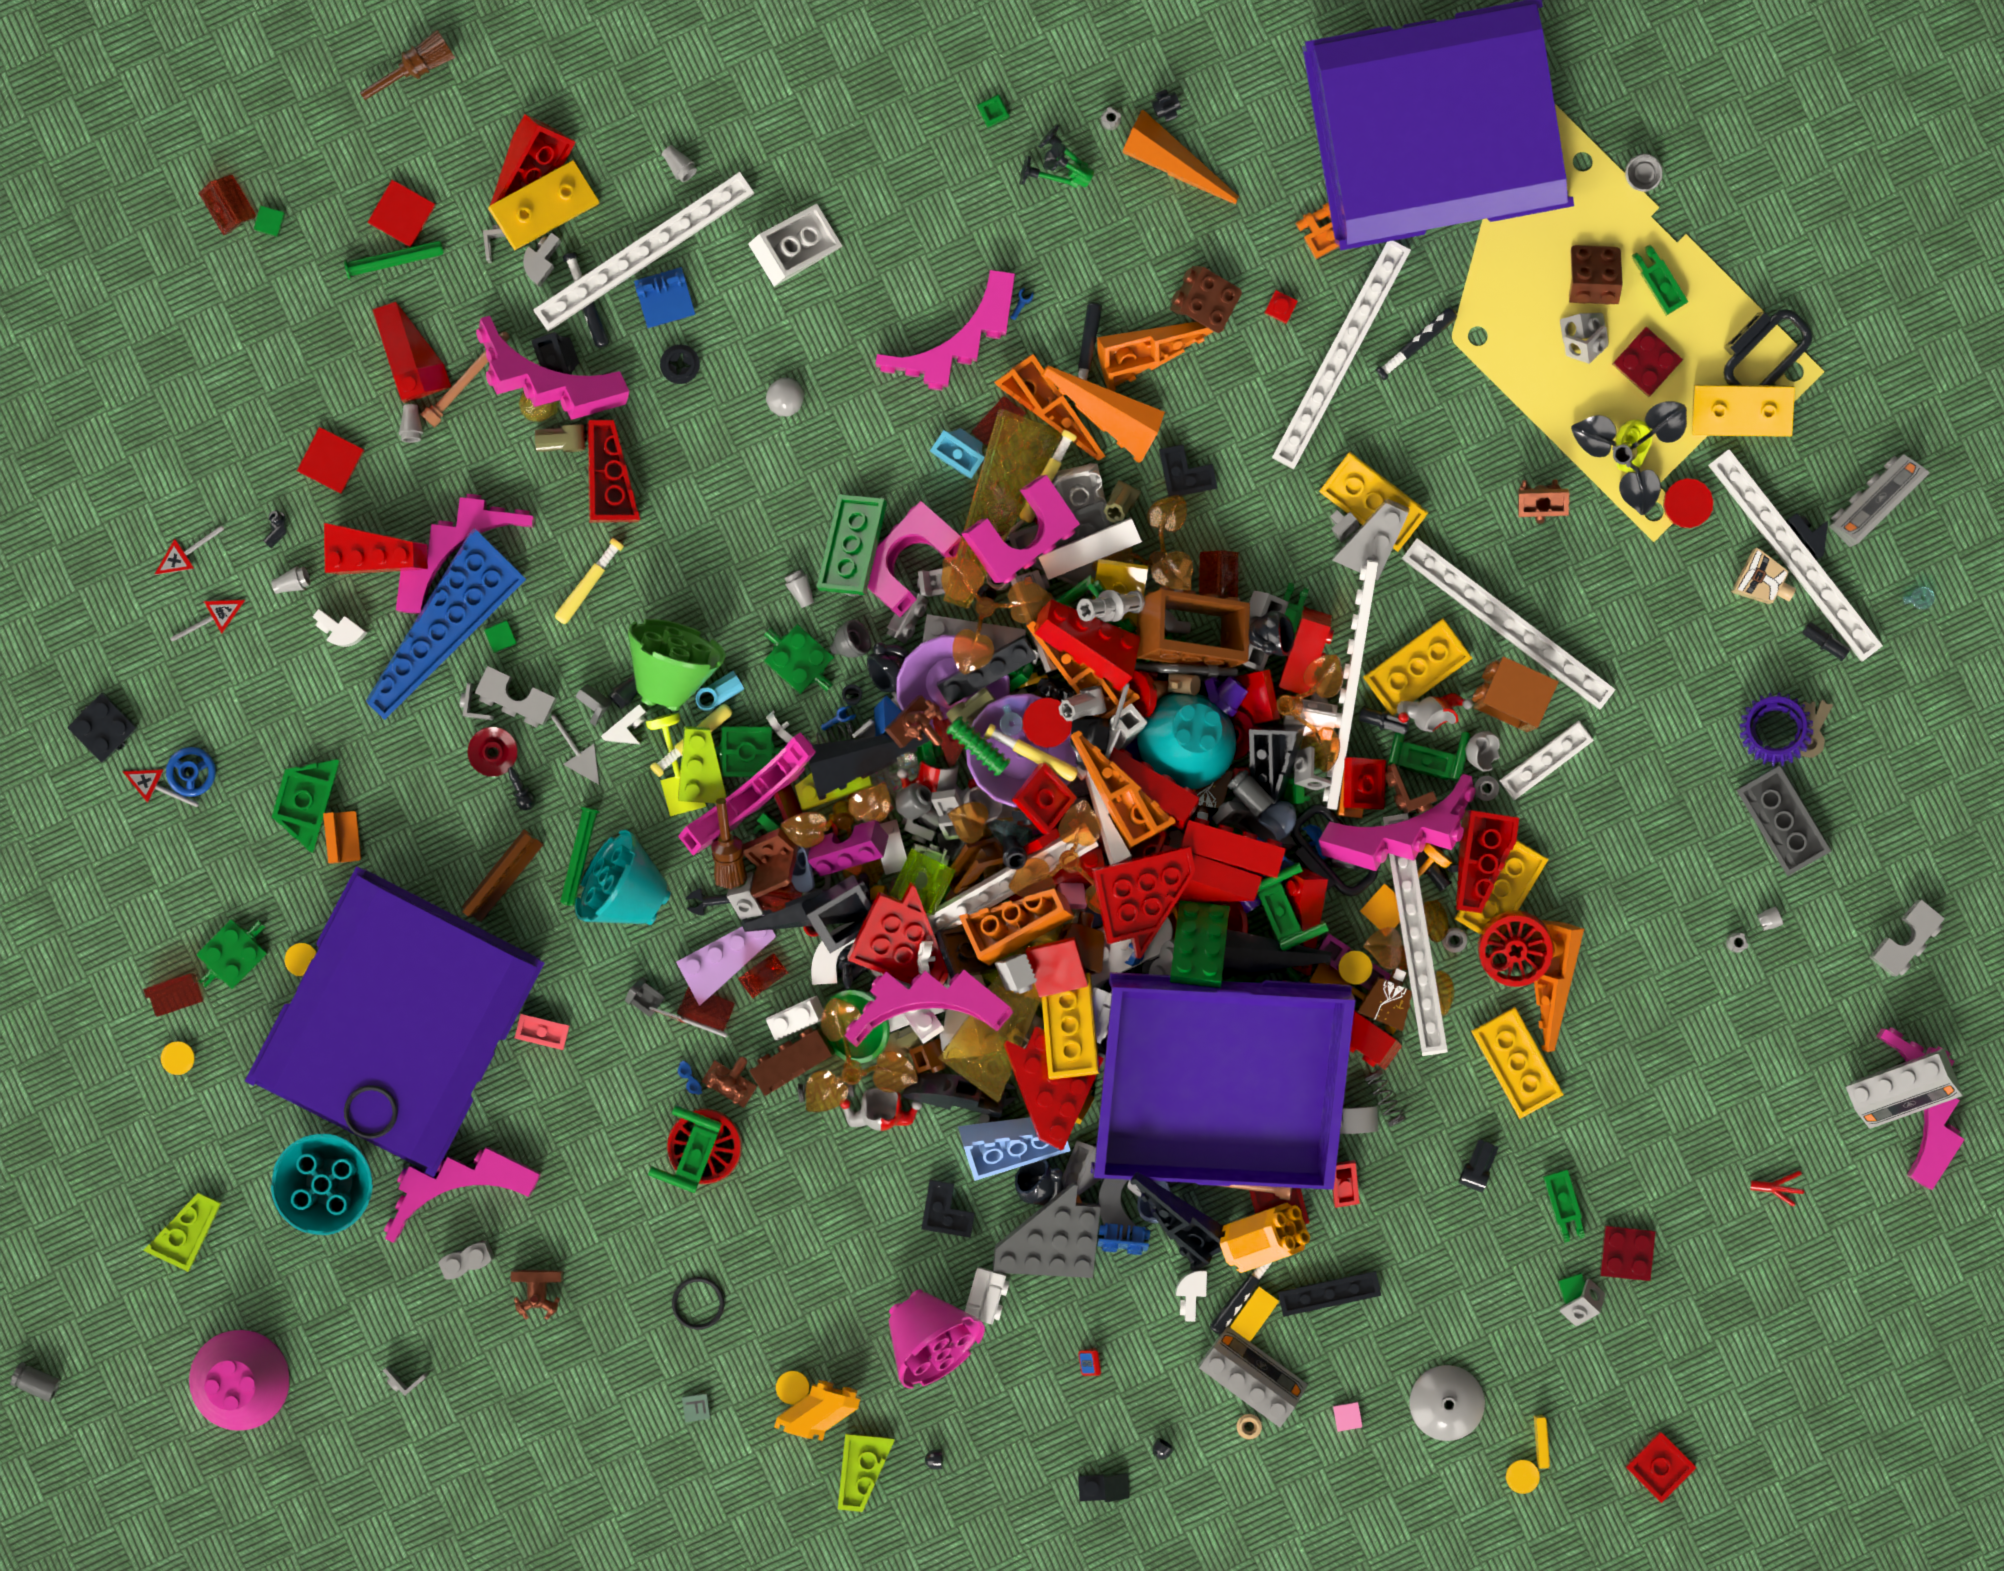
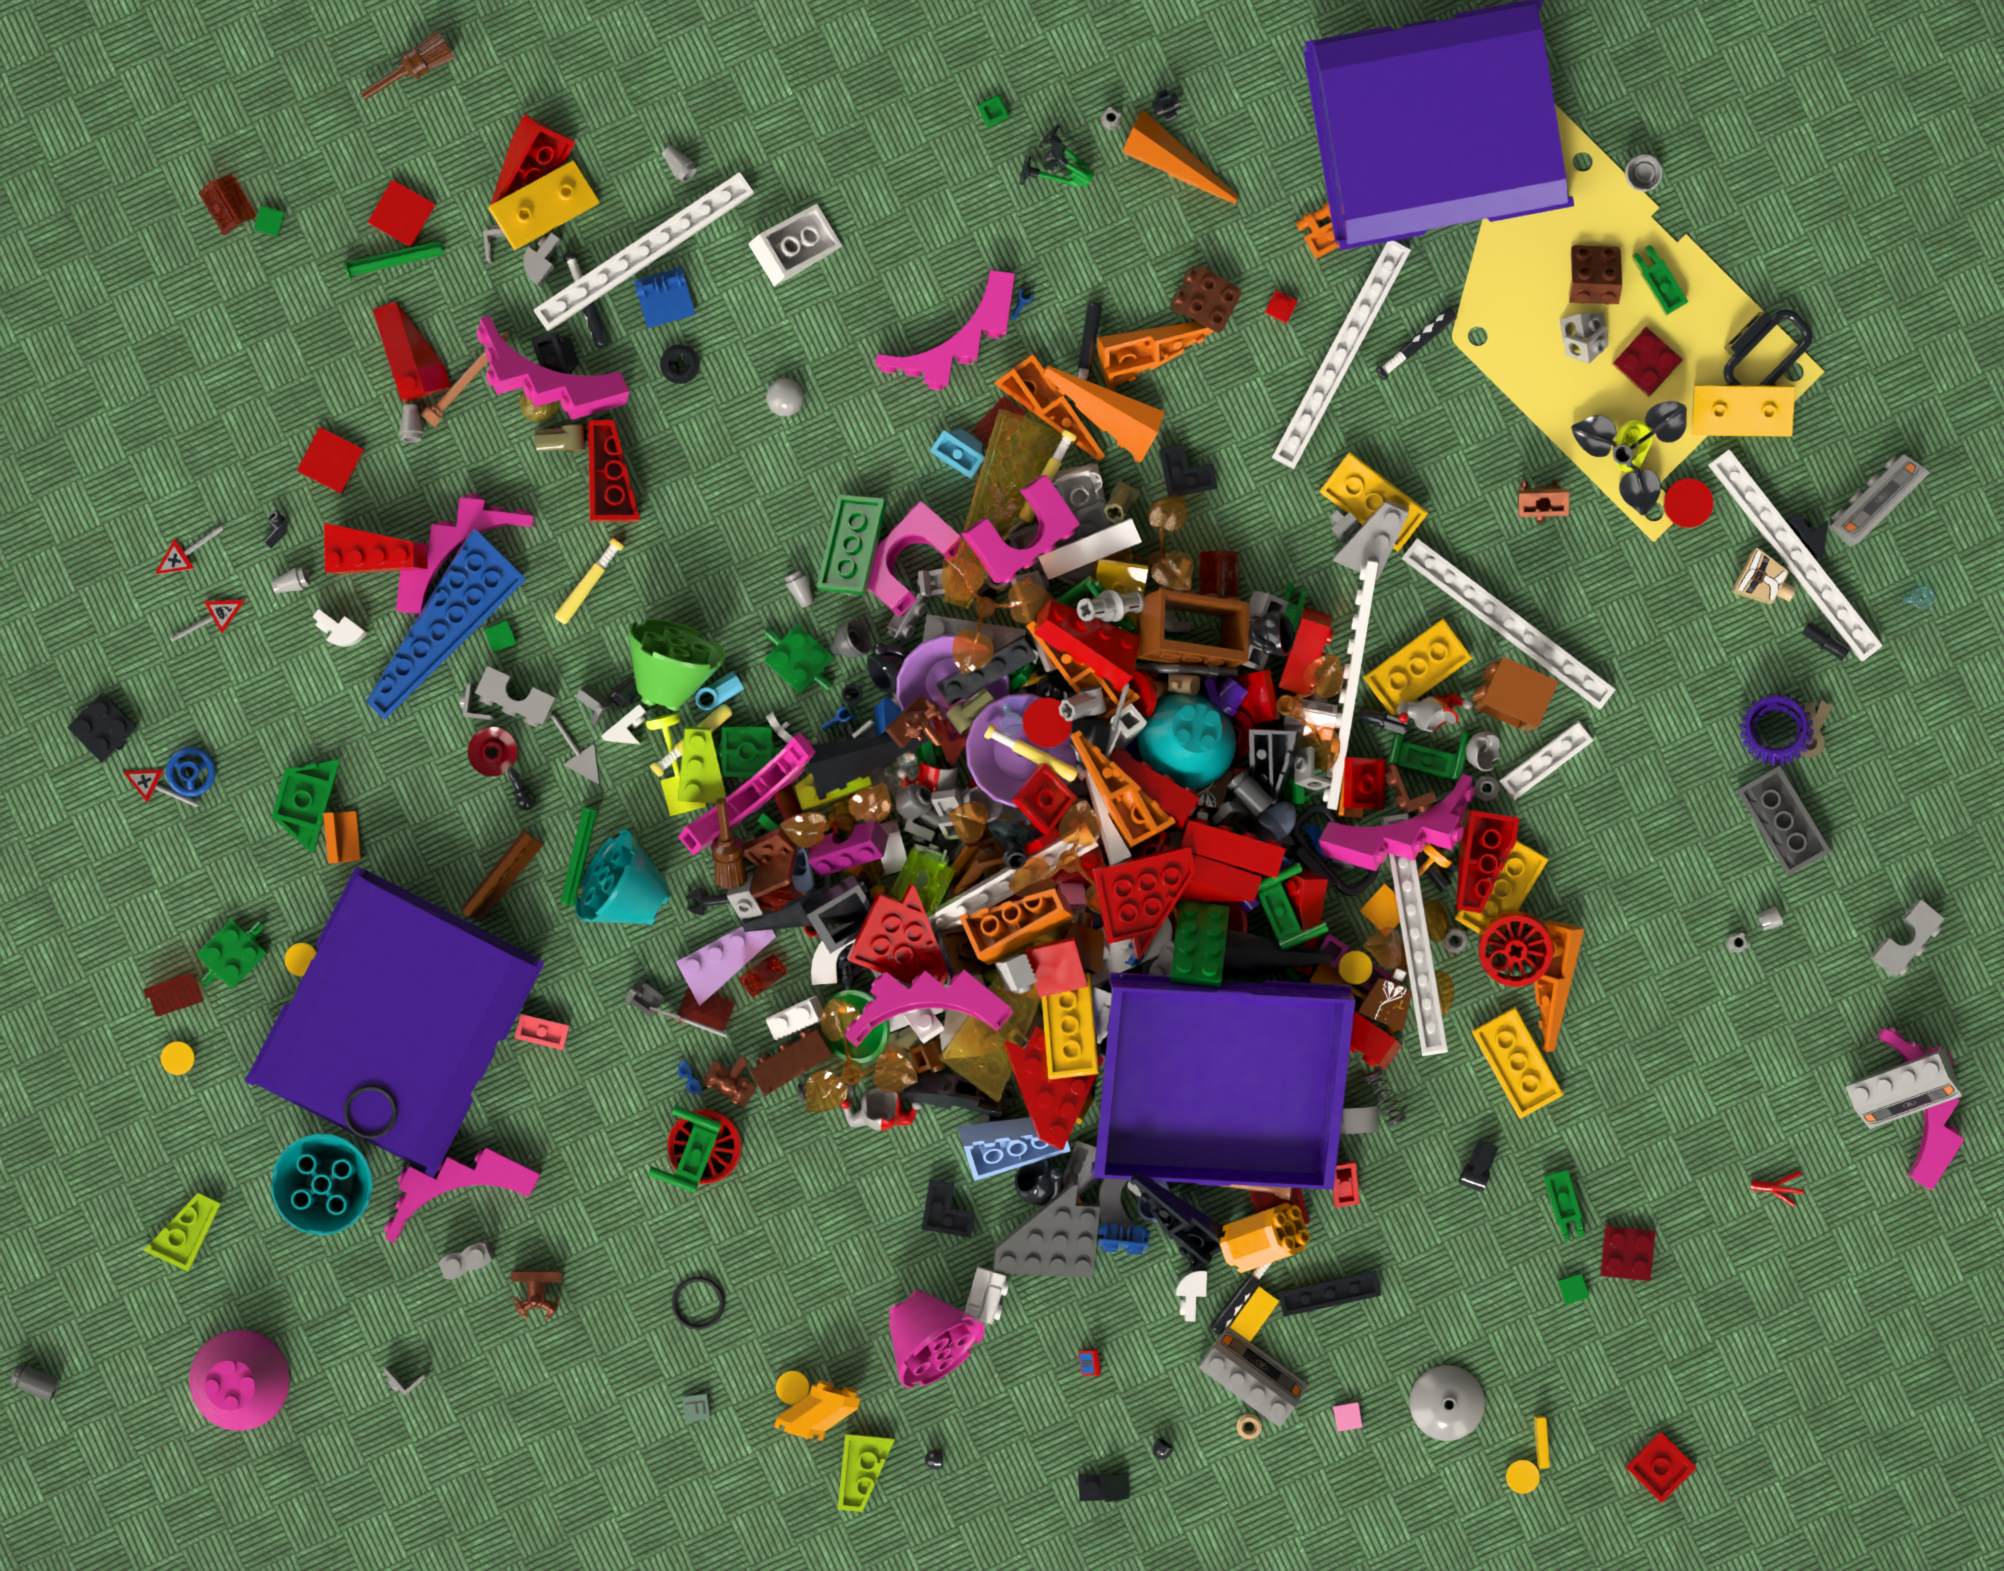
(924, 956): white piece -> none
(978, 746): green piece -> none
(1584, 1306): light grey bracket -> none

